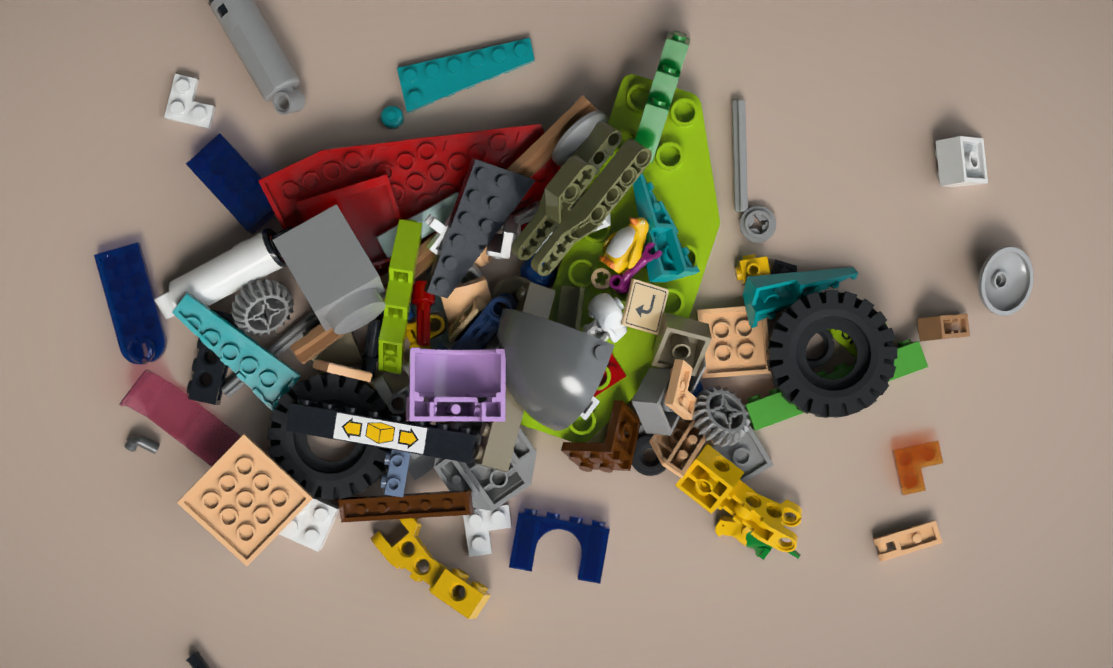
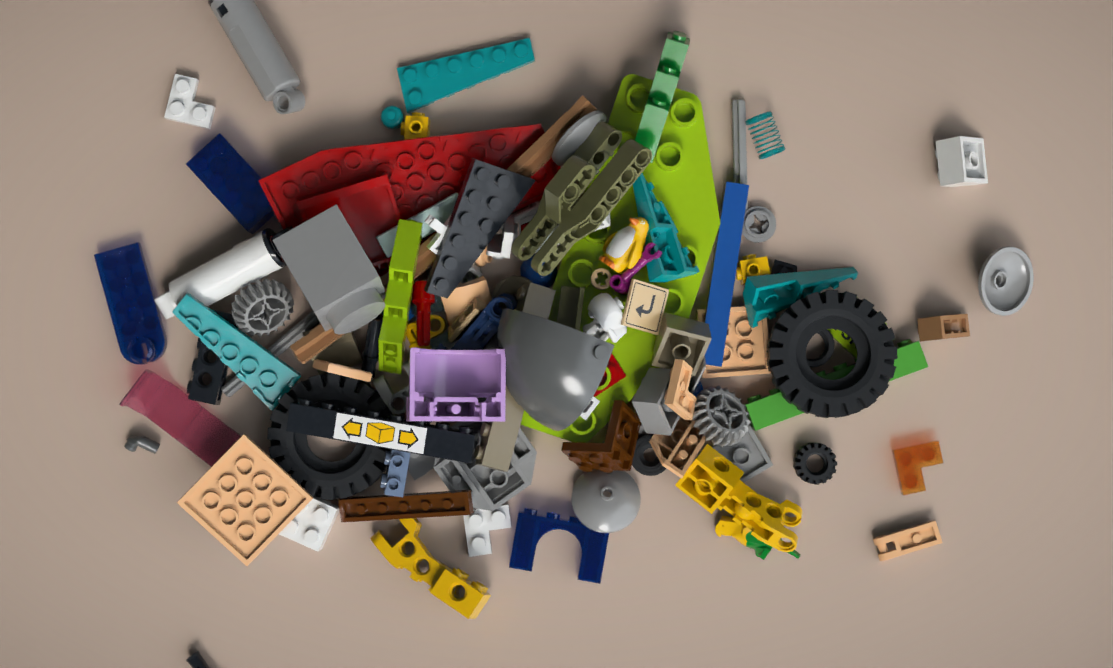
(415, 126): none -> yellow brick
(602, 512): none -> light grey dish
(725, 269): none -> blue tile
(760, 117): none -> teal piece
(828, 459): none -> black tyre

